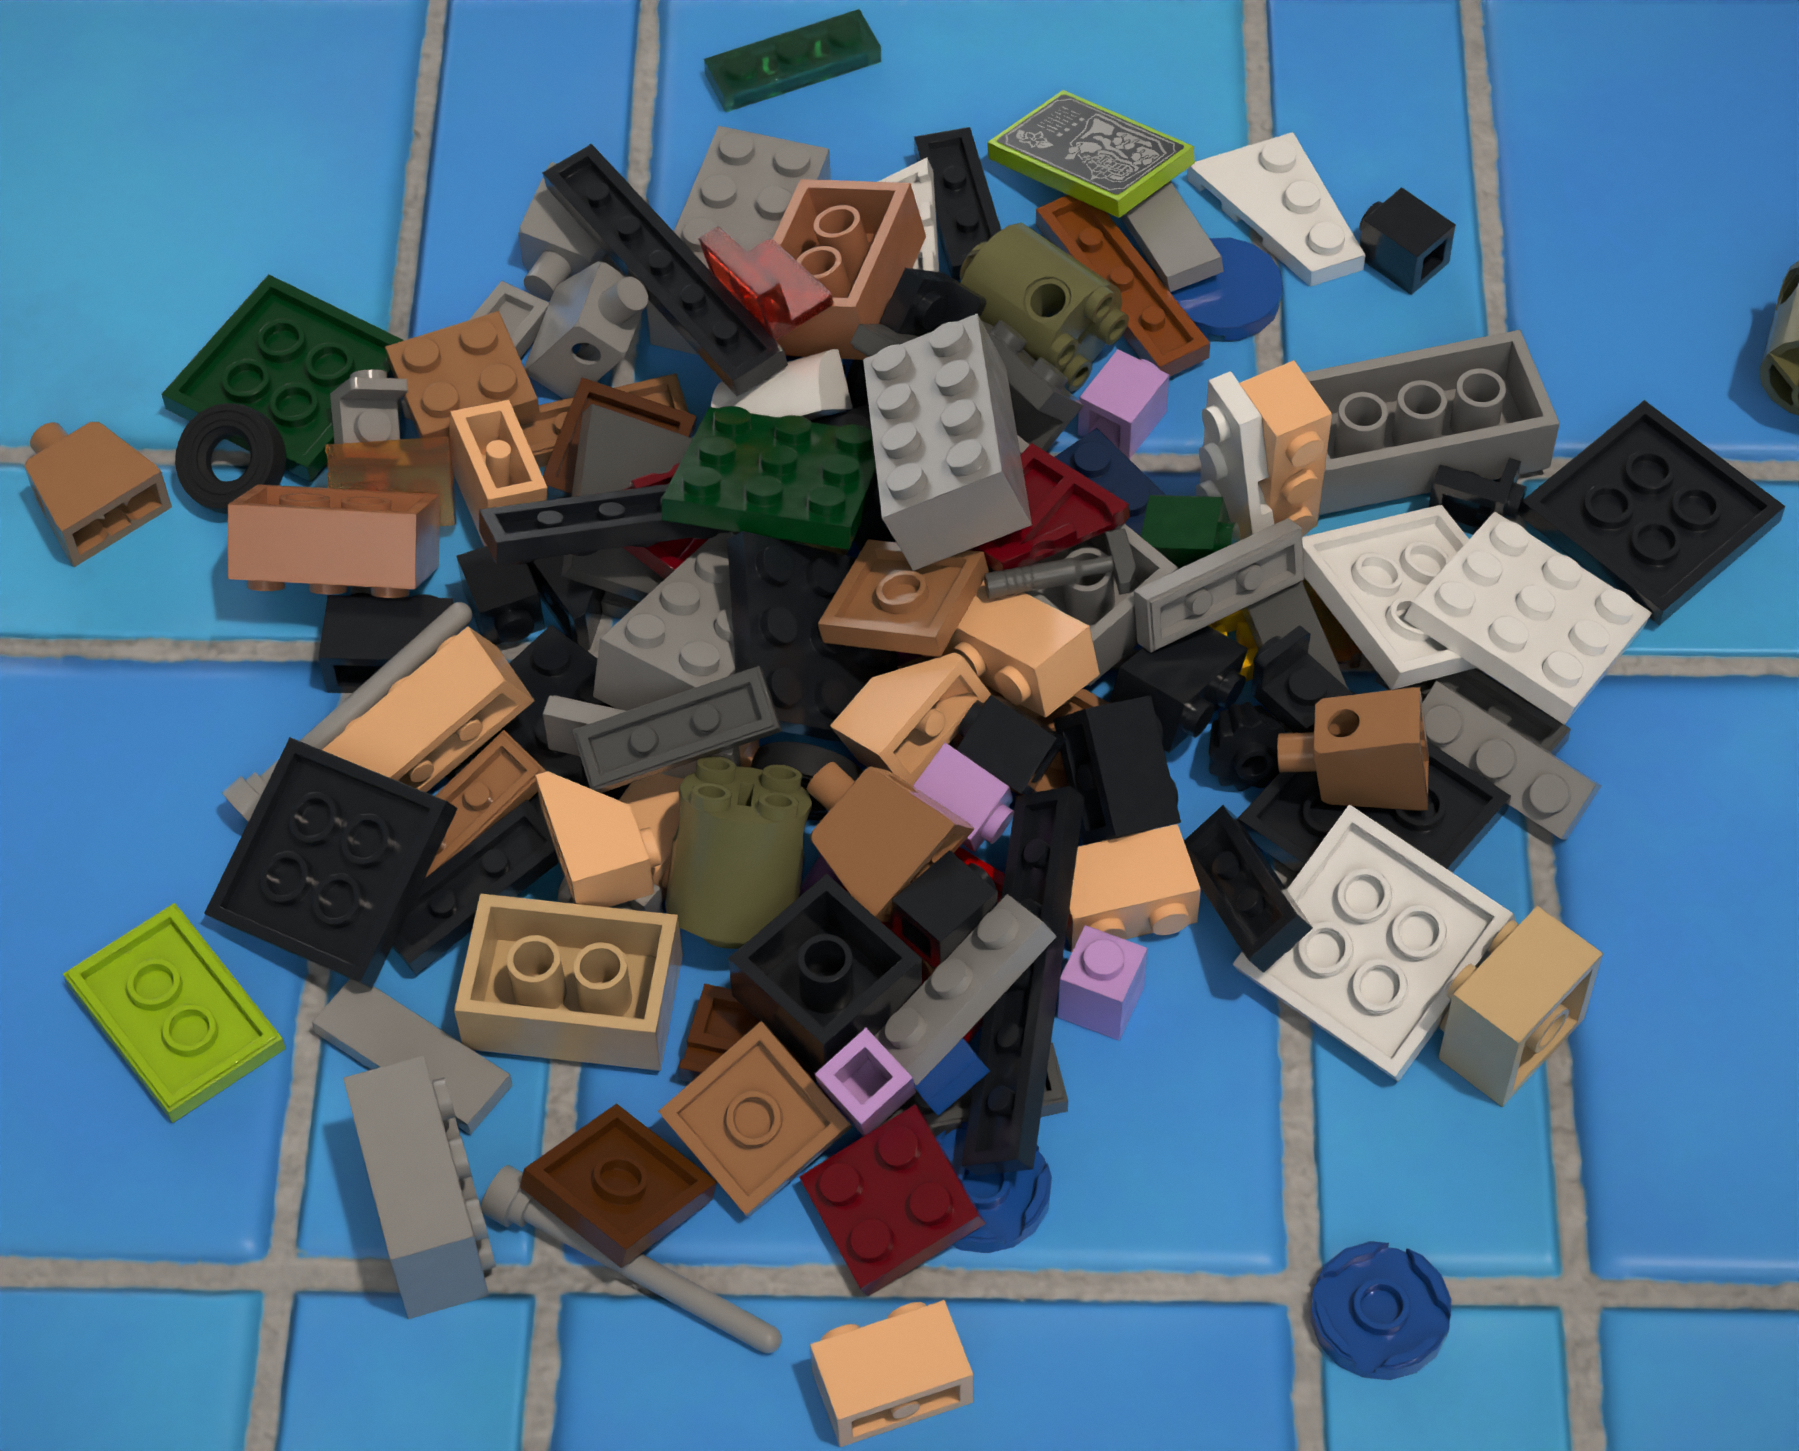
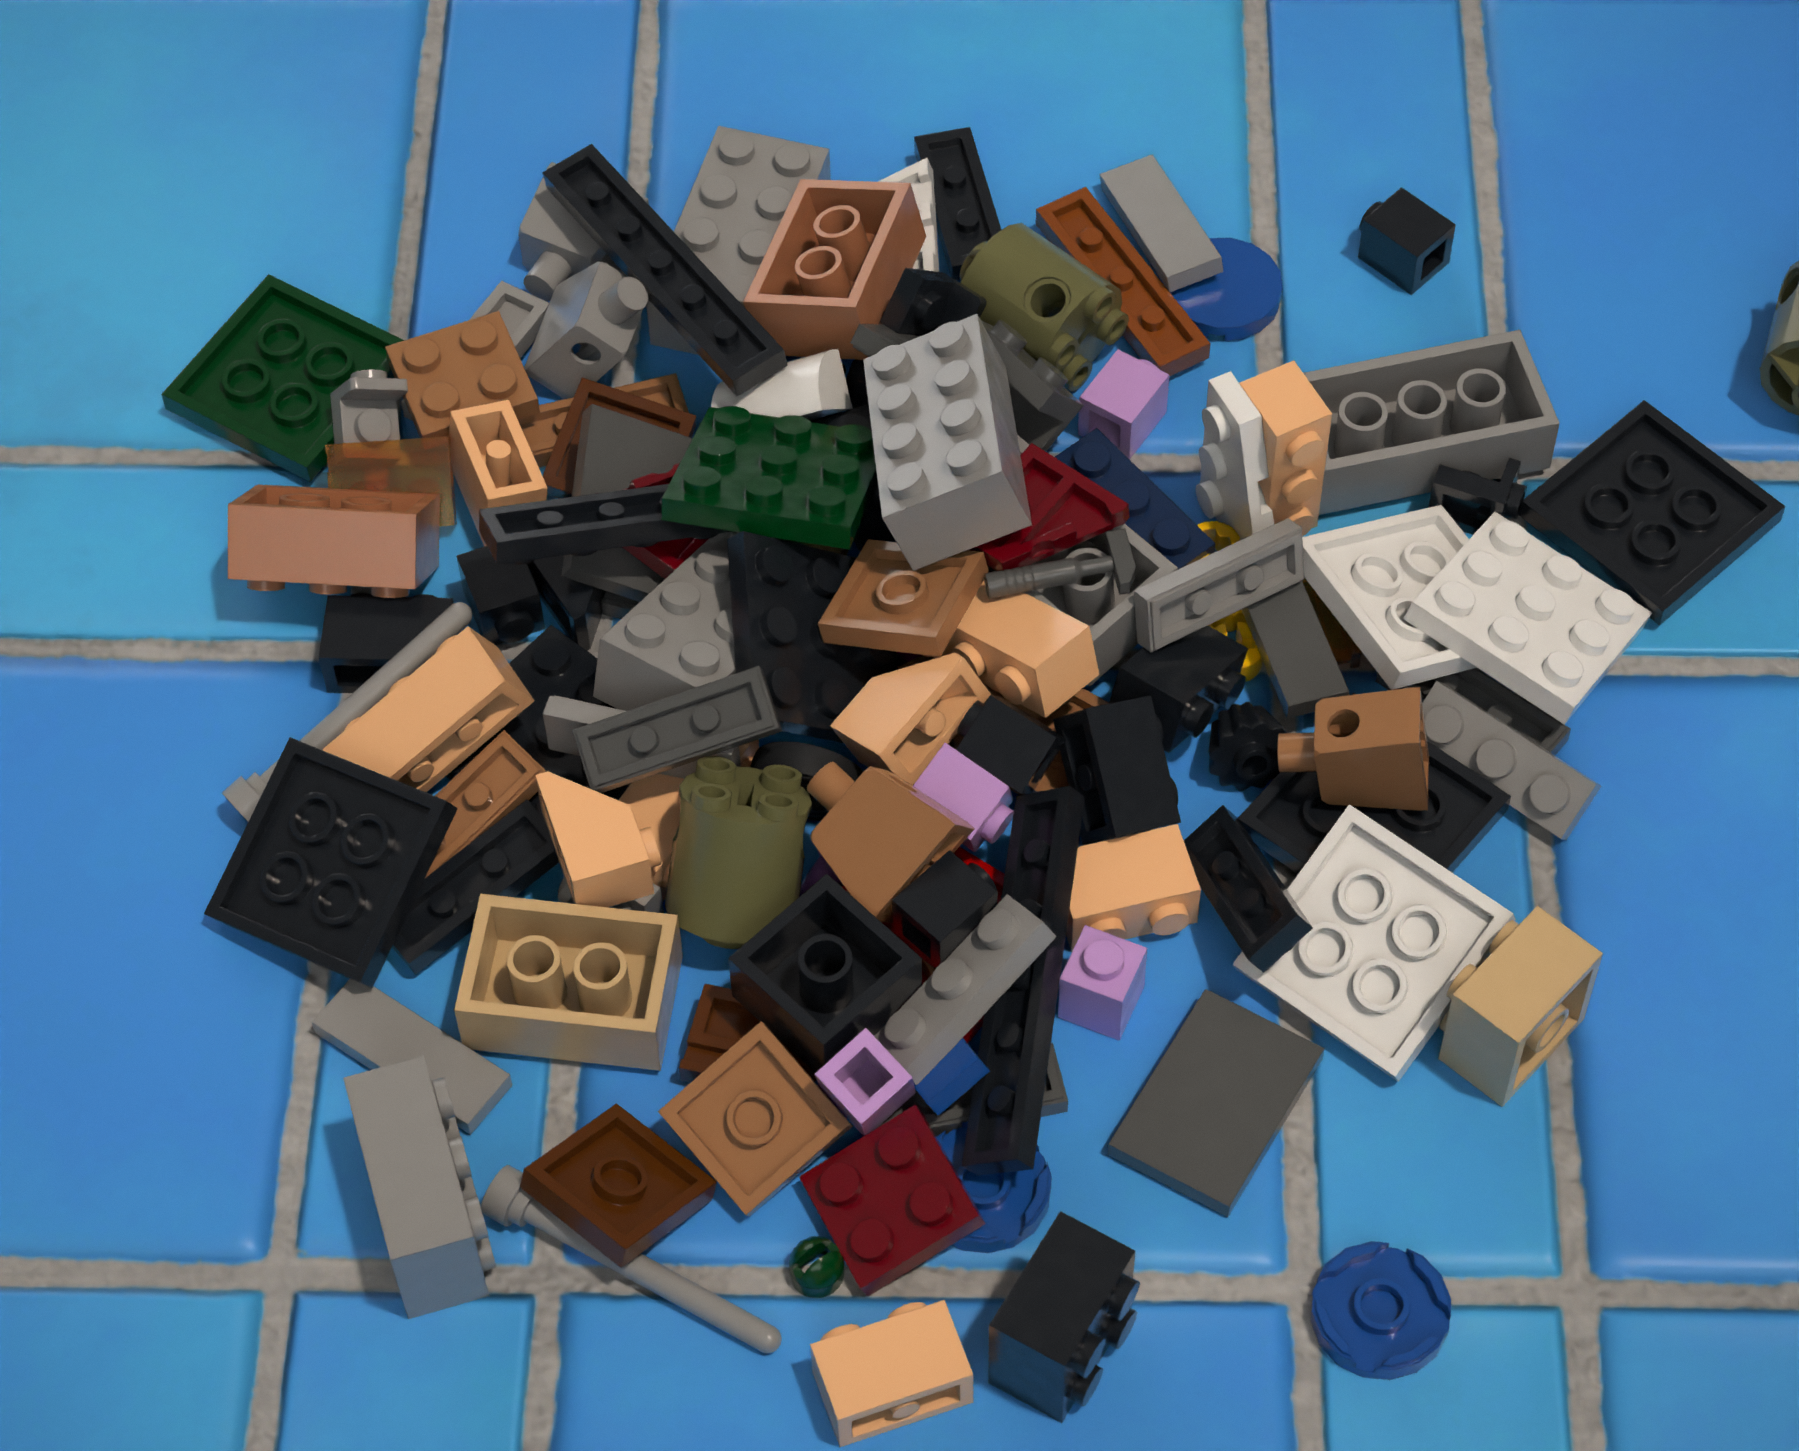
(92, 487): medium nougat torso -> none
(174, 1012): lime tile -> none
(206, 432): black tyre -> none
(766, 282): clear red panel -> none
(792, 60): clear green plate -> none
(824, 1274): none -> dark green hinge
(1063, 1318): none -> black brick
(1091, 153): tile -> none
(1188, 527): dark green brick -> none
(1216, 1102): none -> dark grey tile
(1285, 203): white wing -> none
(1292, 681): black bracket -> none

